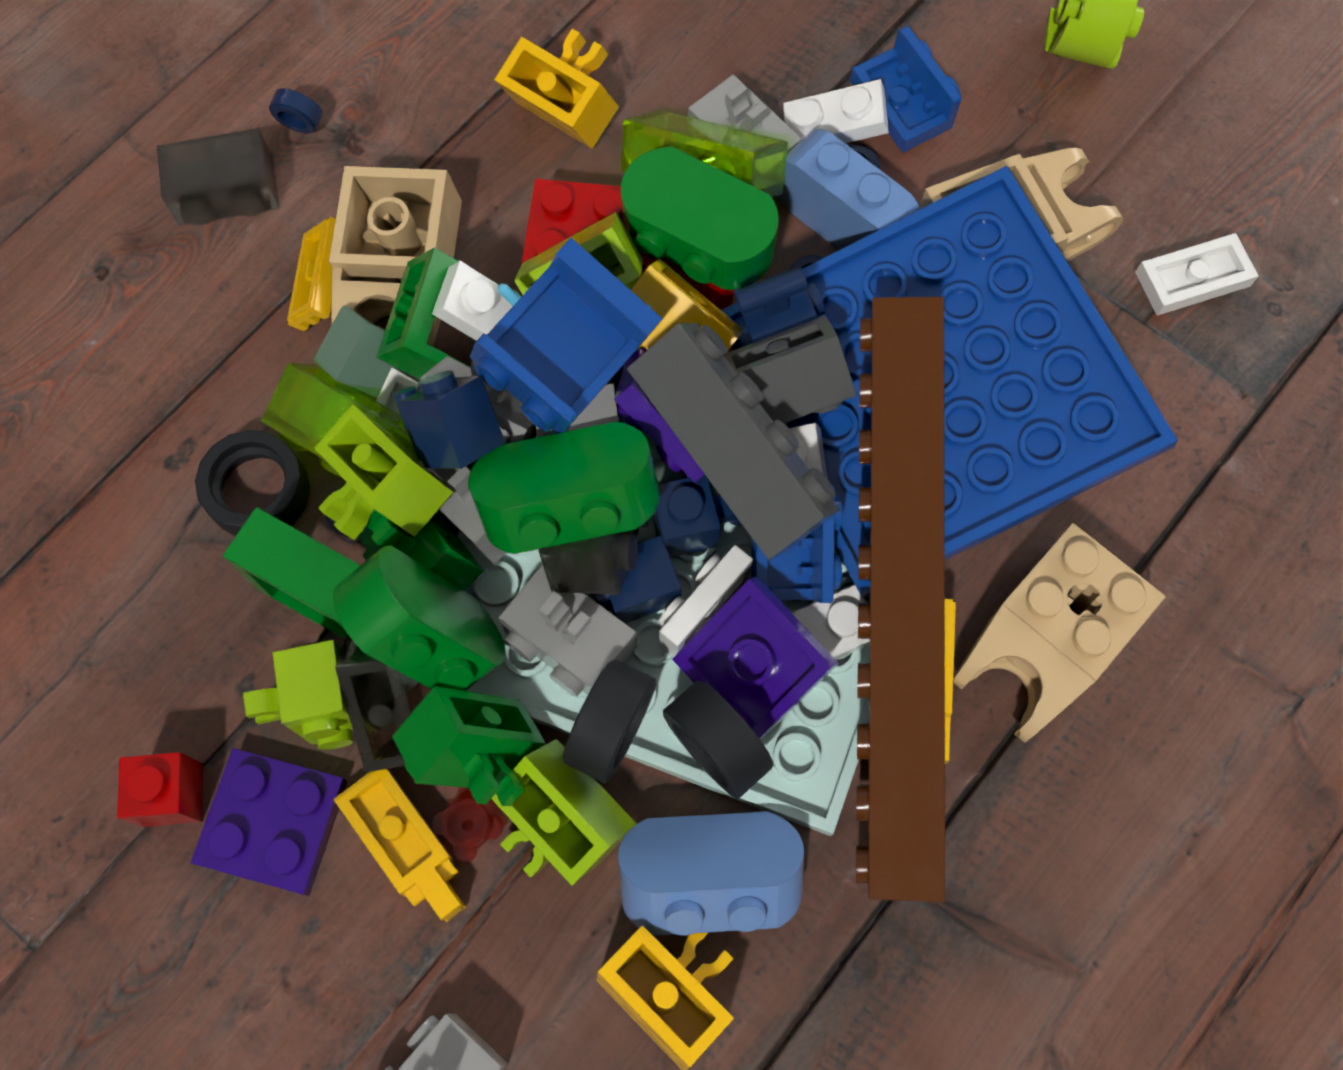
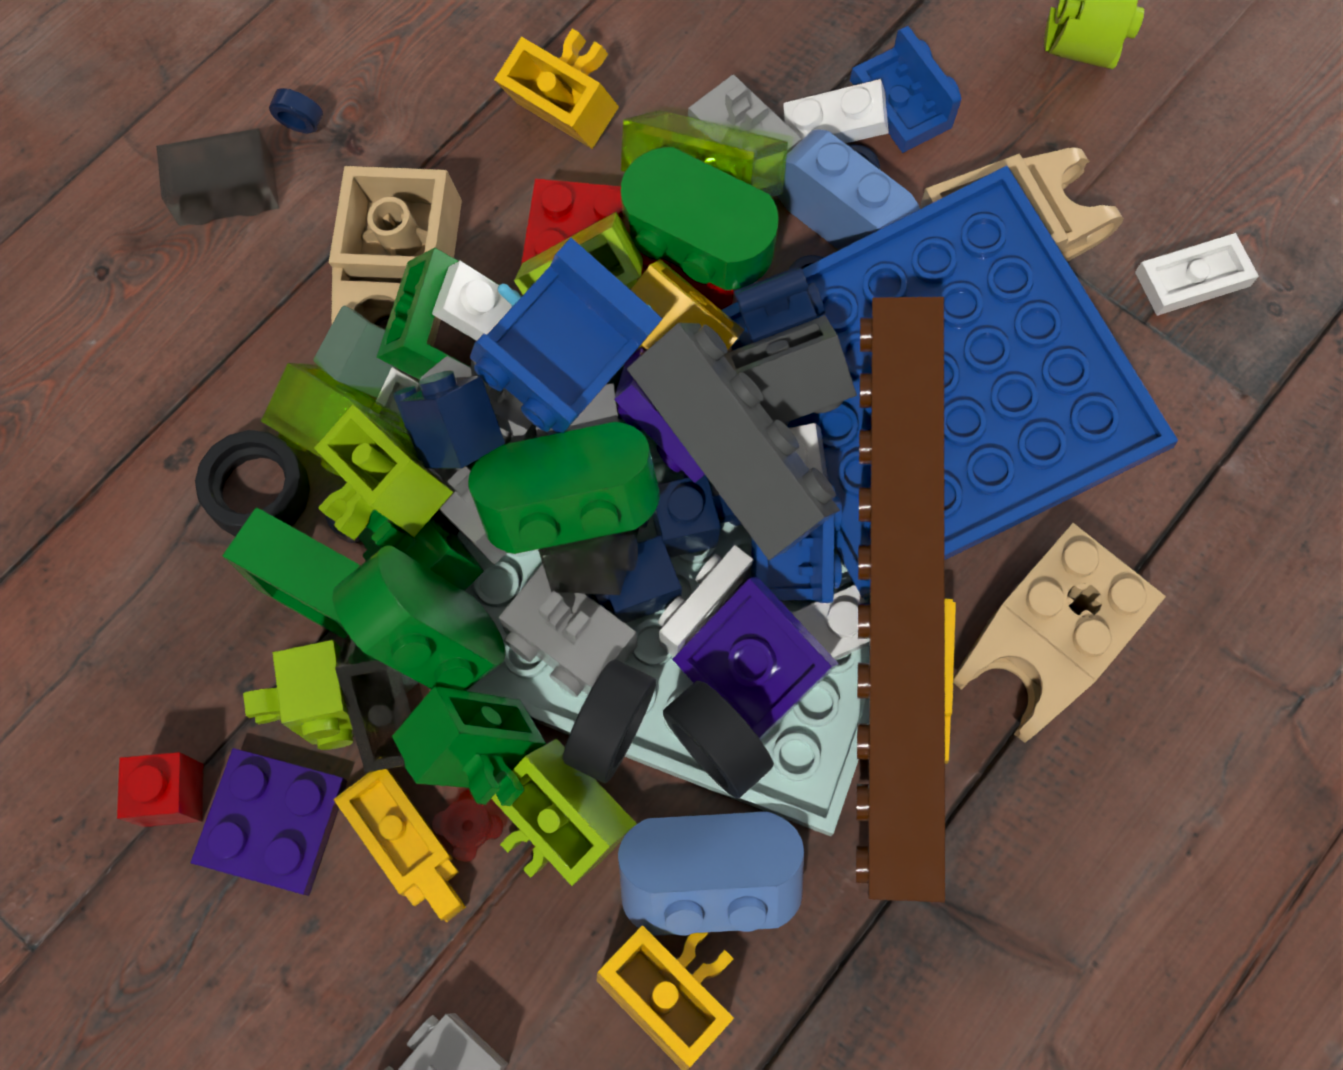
(313, 278): yellow tile -> none

